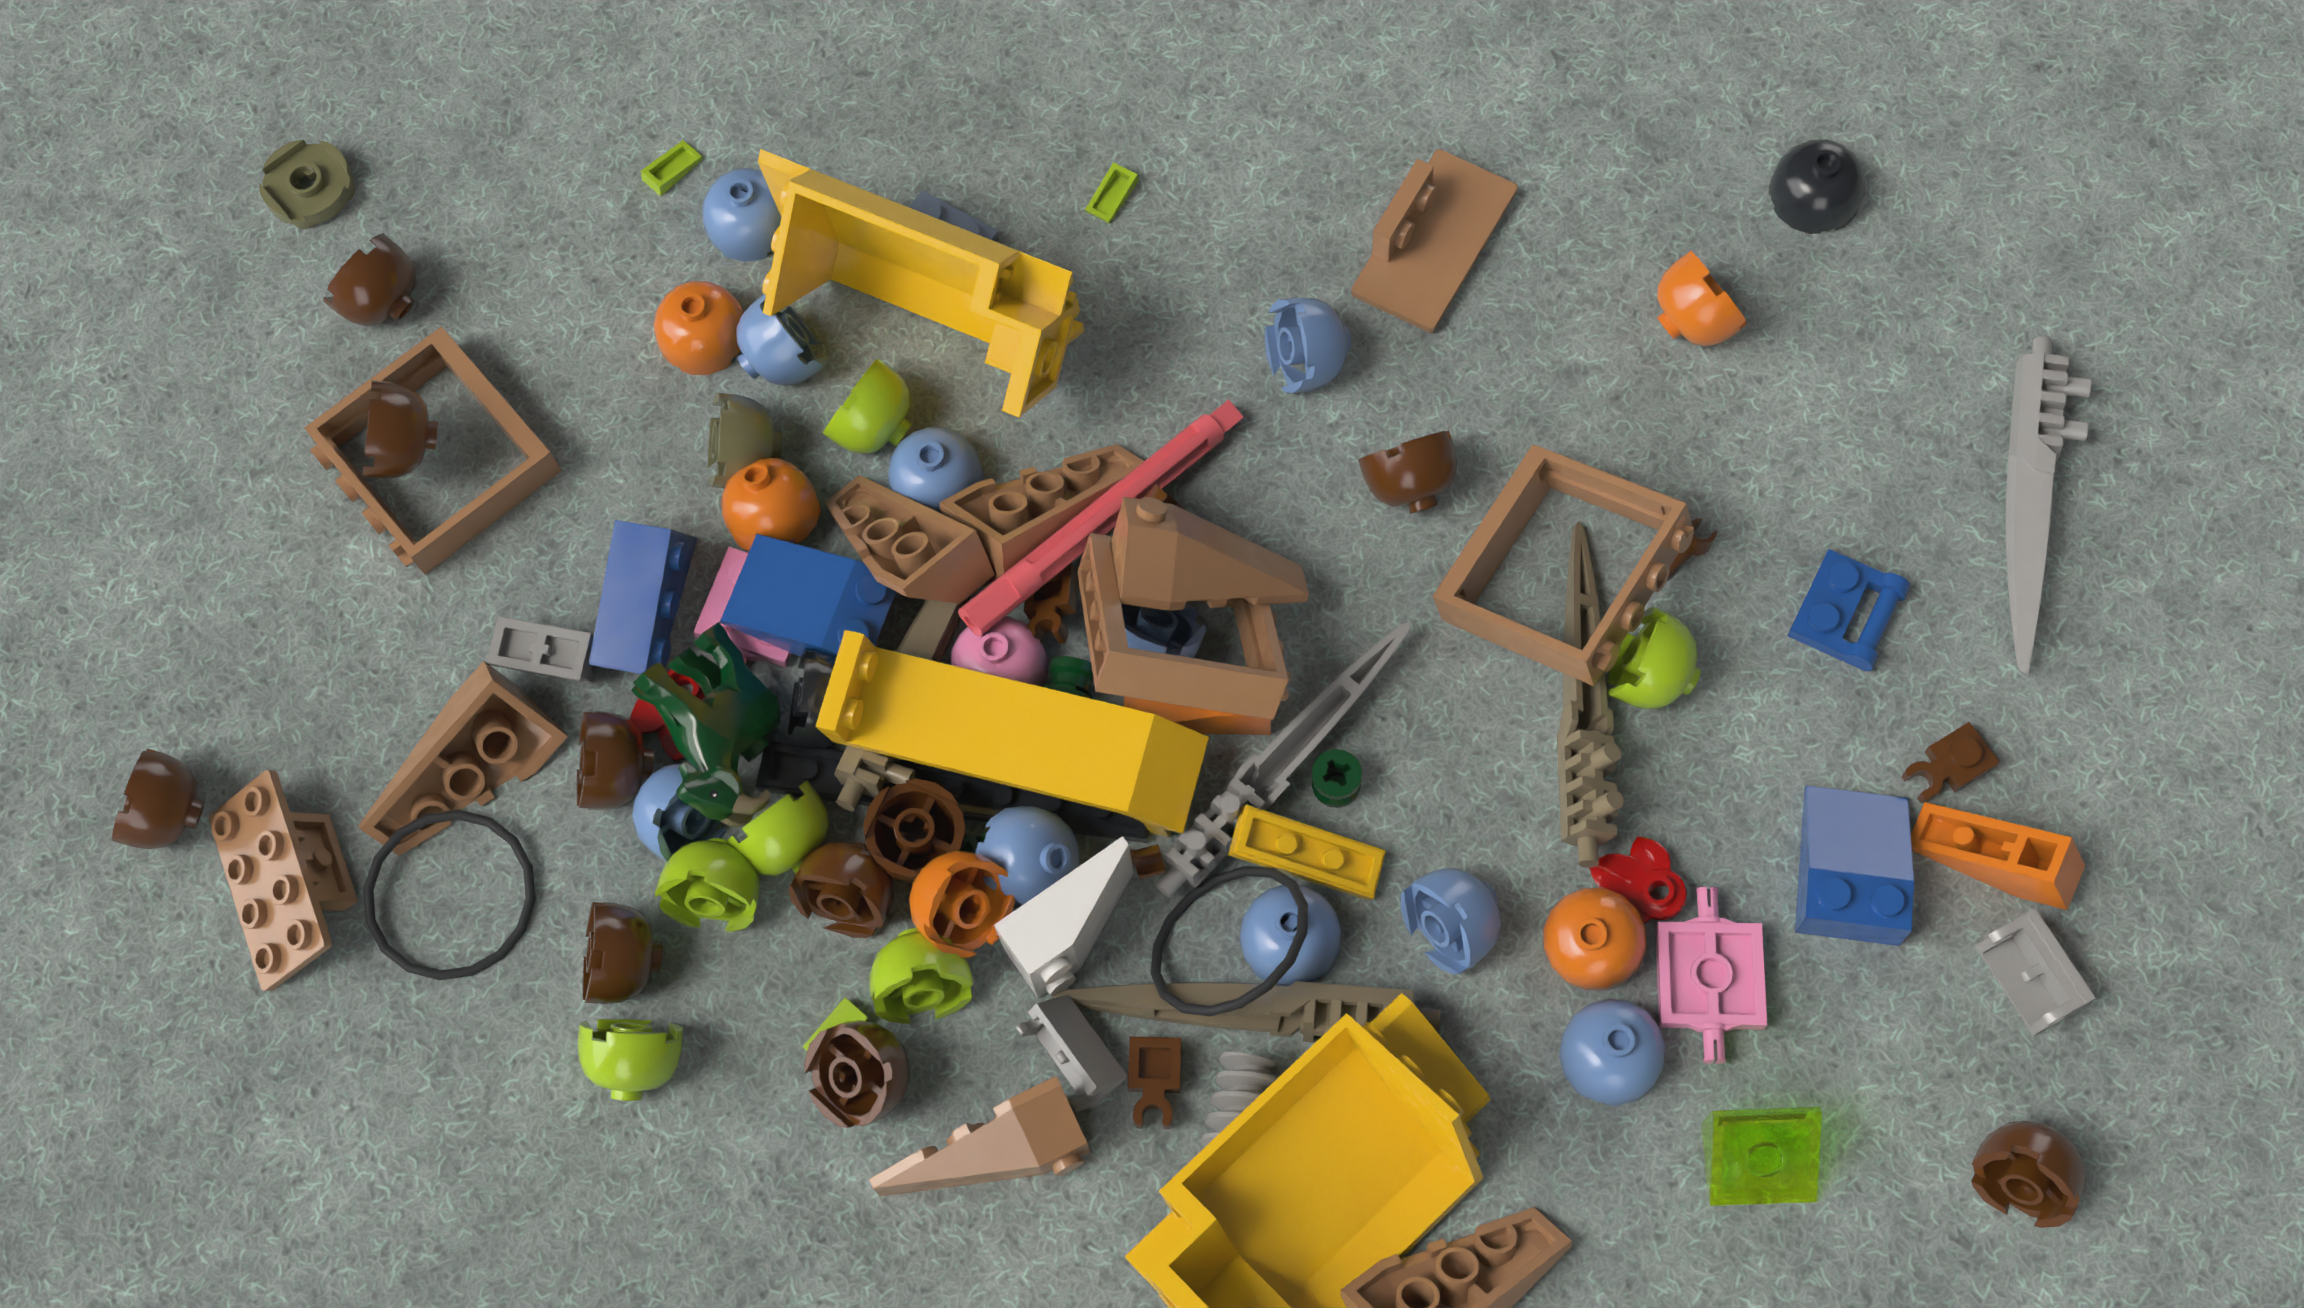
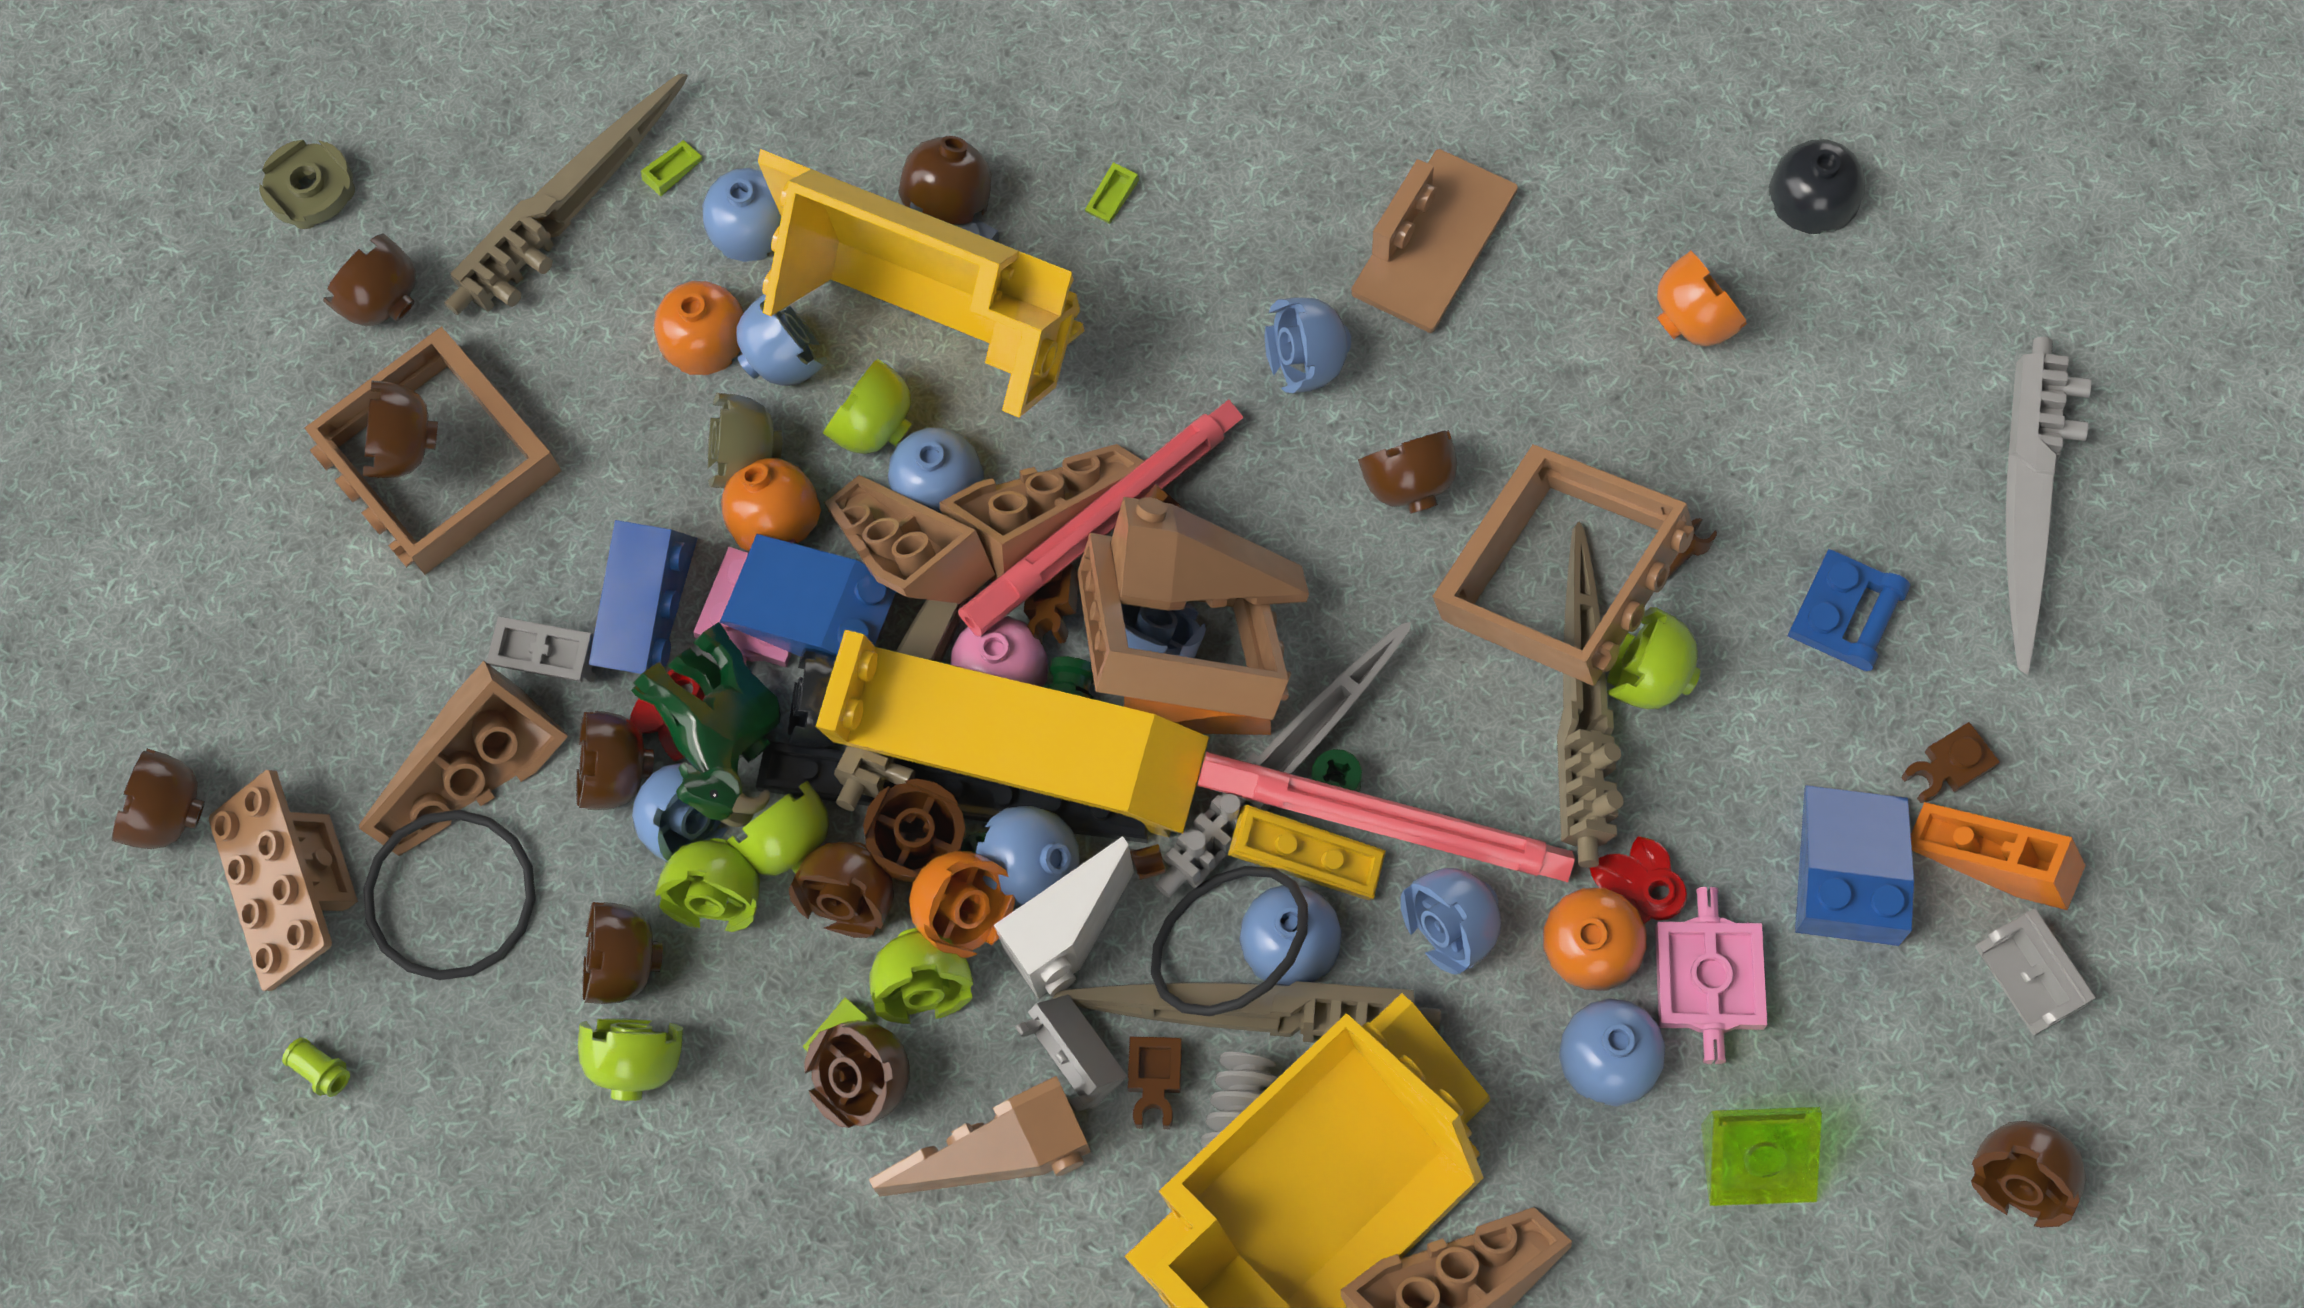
(325, 1074): none -> lime pin
(549, 211): none -> dark tan piece
(946, 180): none -> reddish brown cylinder
(1385, 817): none -> coral piece

